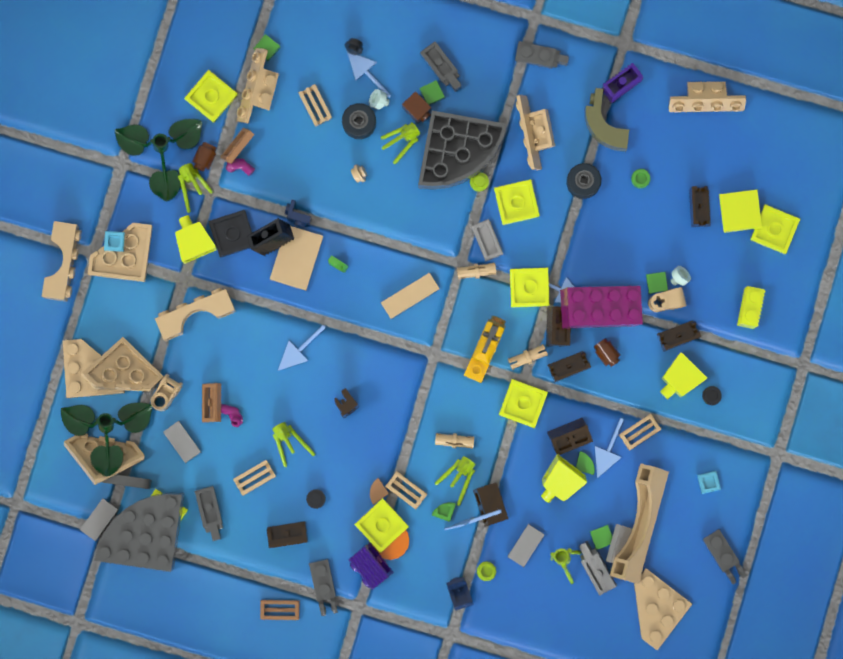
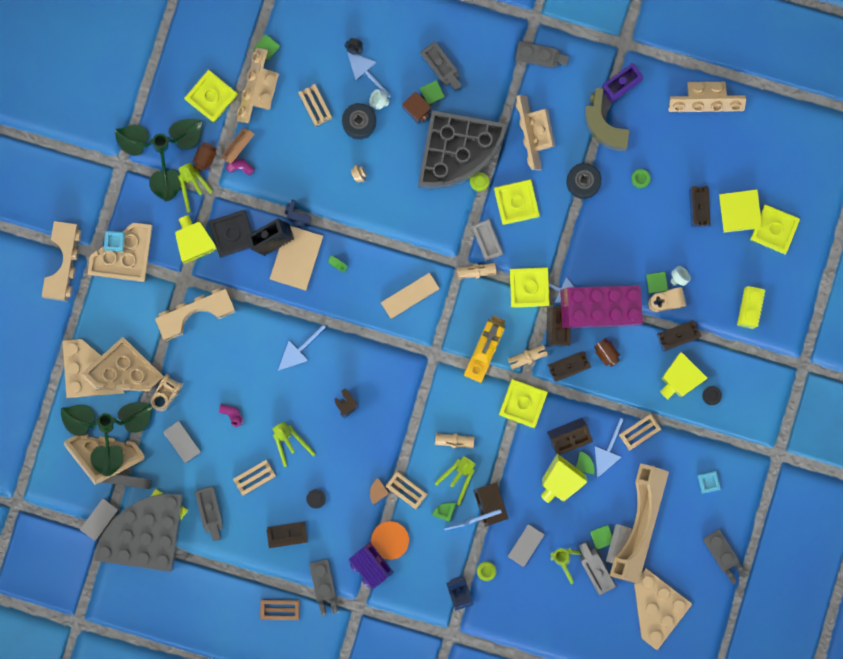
(214, 402): medium nougat tile -> none
(381, 525): neon yellow tile -> none
(408, 132): lime plant -> none

